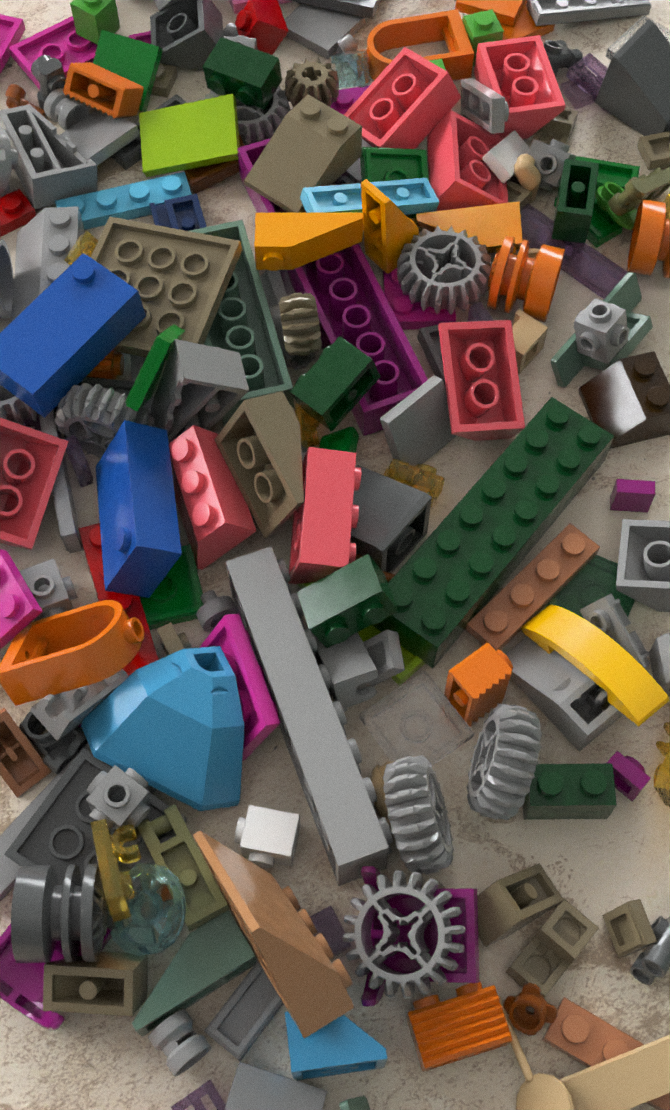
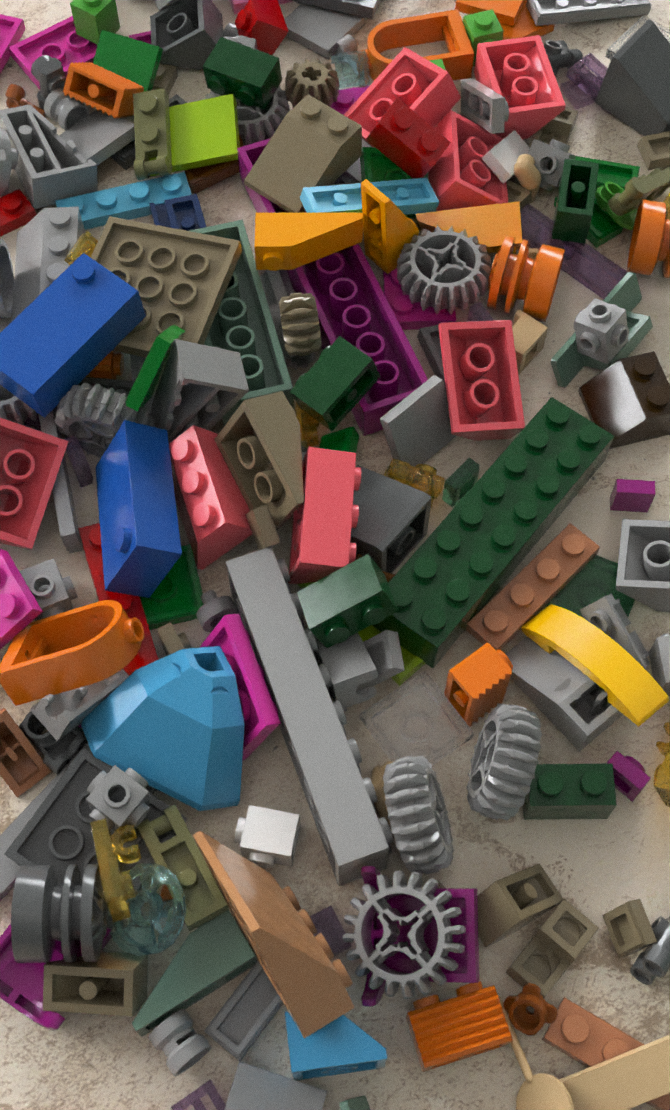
(152, 133): none -> olive plate
(262, 527): none -> dark tan tile
(408, 140): none -> red brick
(460, 482): none -> clear green tile

